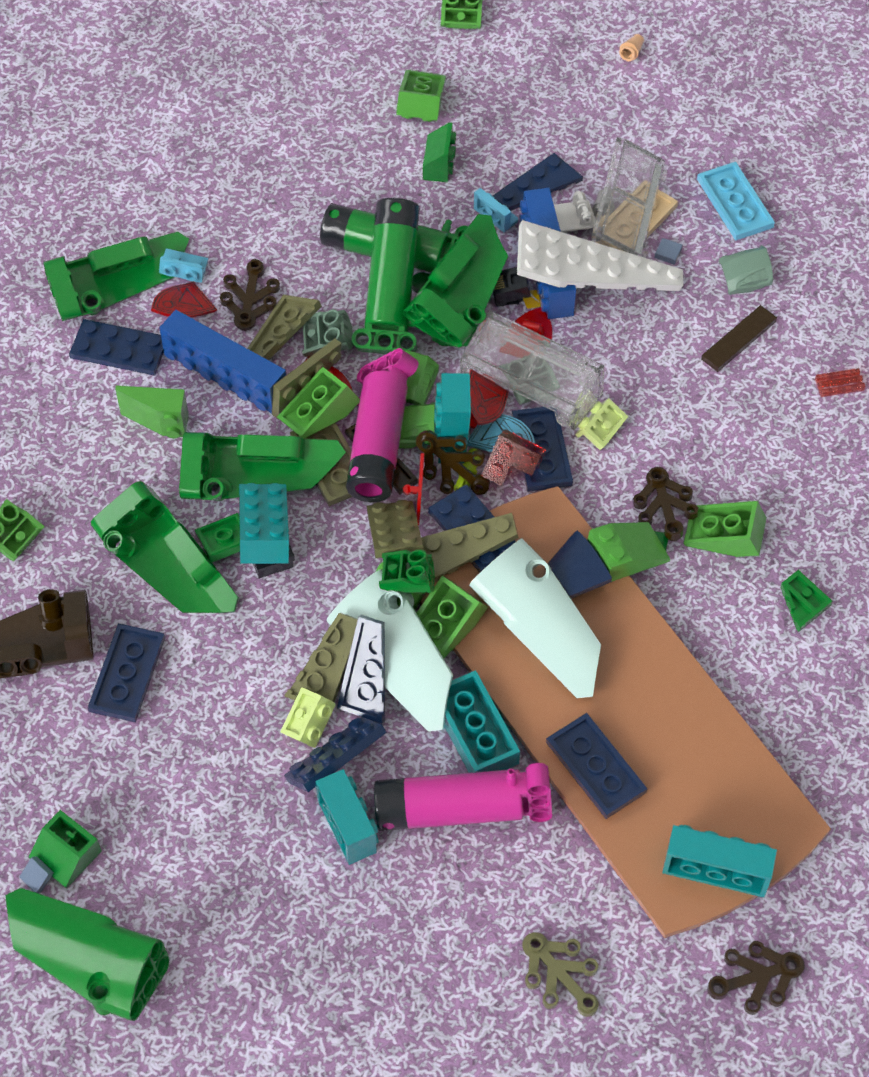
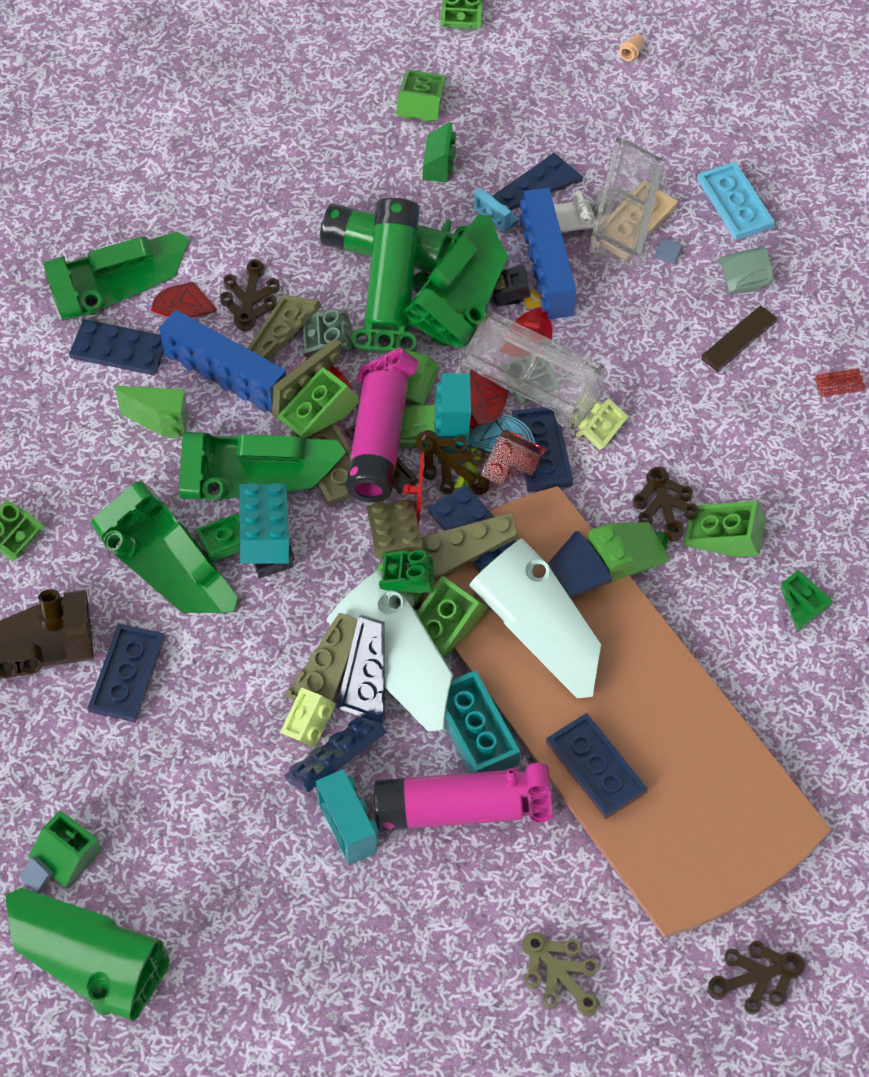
(183, 265): medium azure bracket -> none
(570, 260): white wing -> none
(719, 860): teal brick -> none

